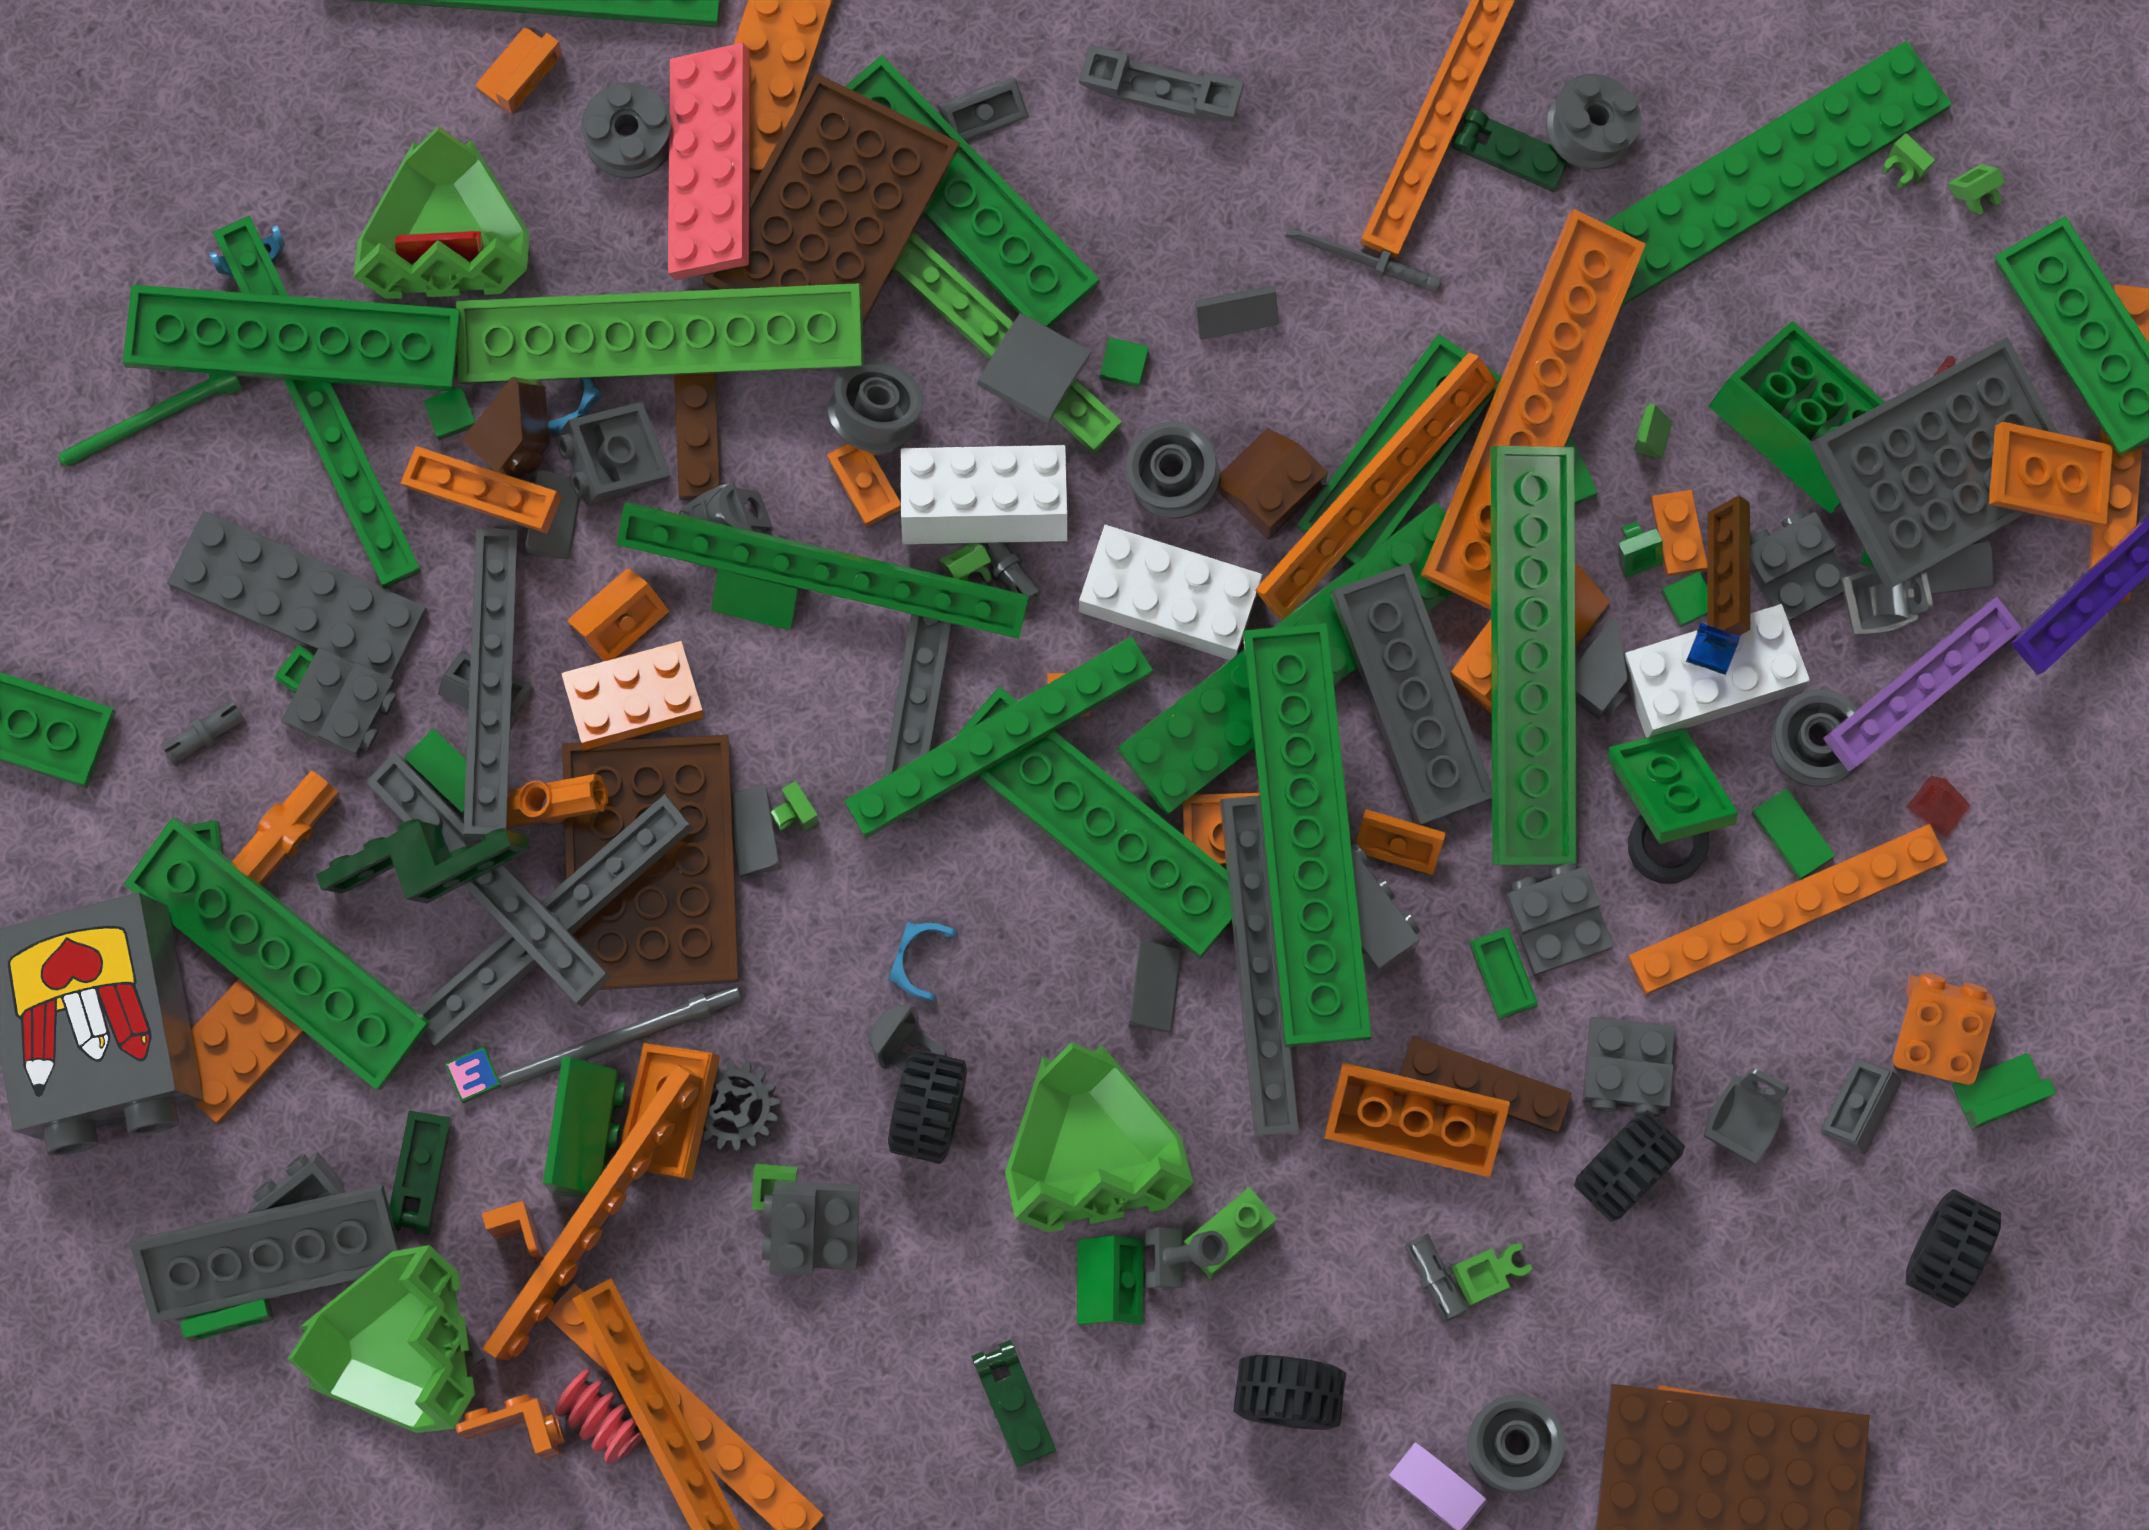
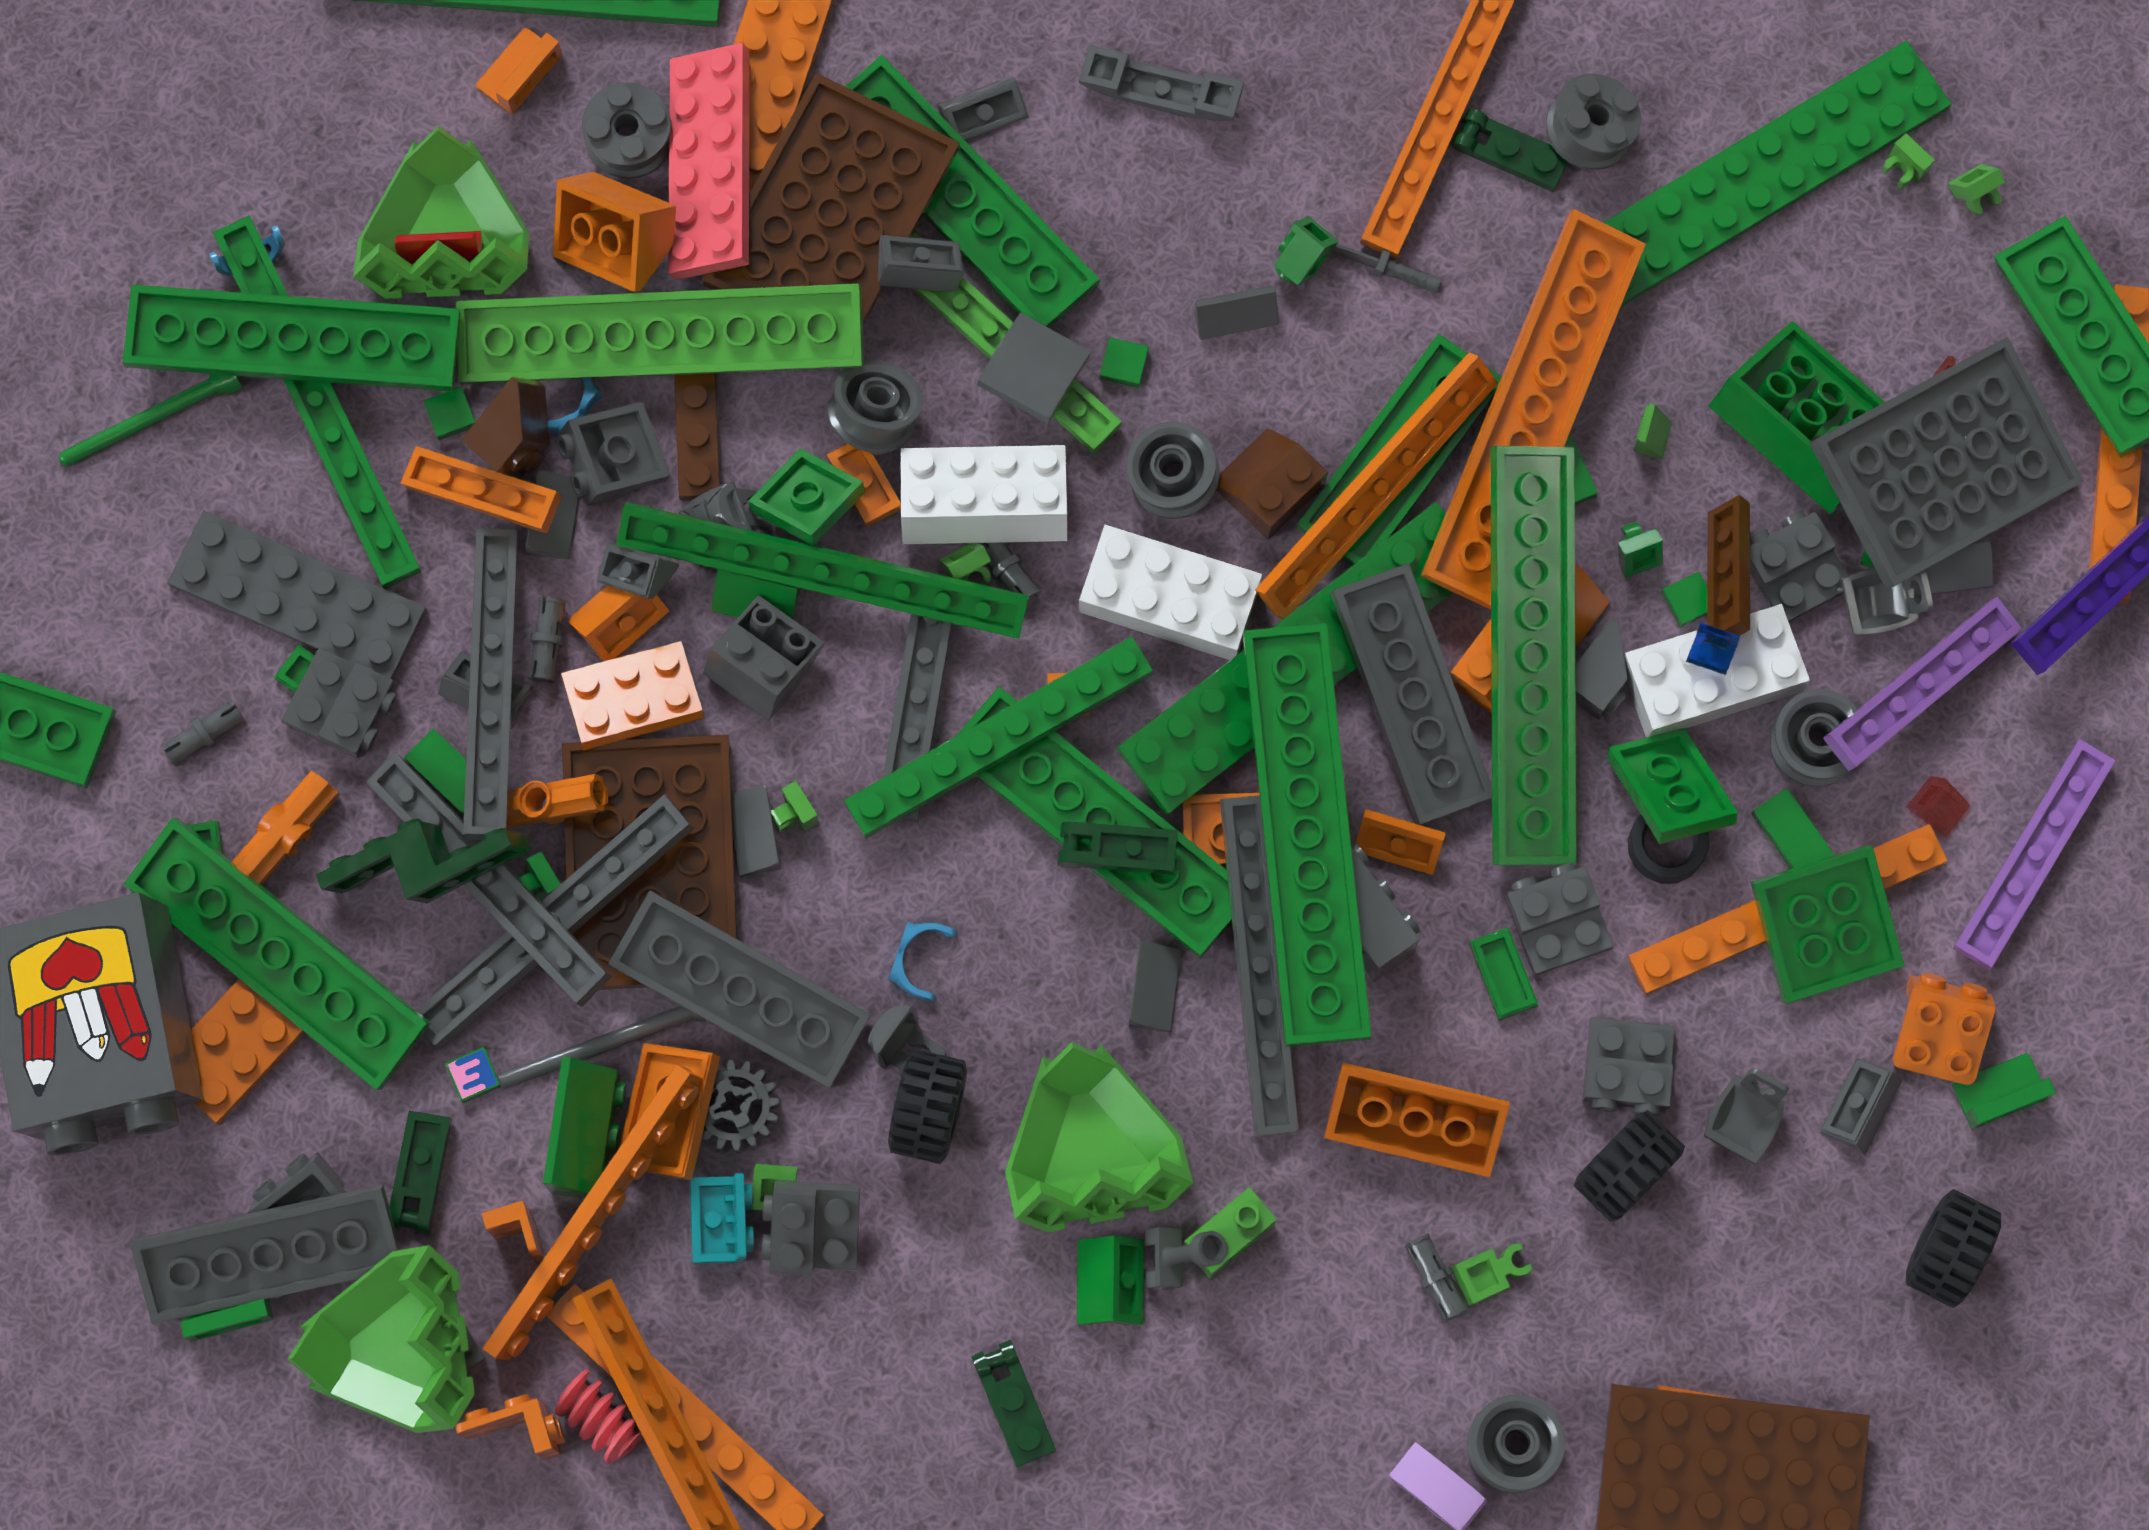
(539, 876): none -> green tile
(546, 639): none -> dark grey pin
(611, 229): none -> orange slope
(634, 571): none -> dark grey slope
(719, 1219): none -> teal bracket
(739, 989): none -> dark grey plate
(762, 657): none -> dark grey slope
(806, 496): none -> green plate
(919, 263): none -> dark grey slope
(1119, 848): none -> dark green plate
(1289, 1392): black tyre -> none
(1304, 251): none -> green brick
(1529, 1098): reddish brown plate -> none
(1680, 531): orange plate -> none
(1827, 924): none -> green plate
(2034, 854): none -> medium lavender plate
(2050, 474): orange plate -> none

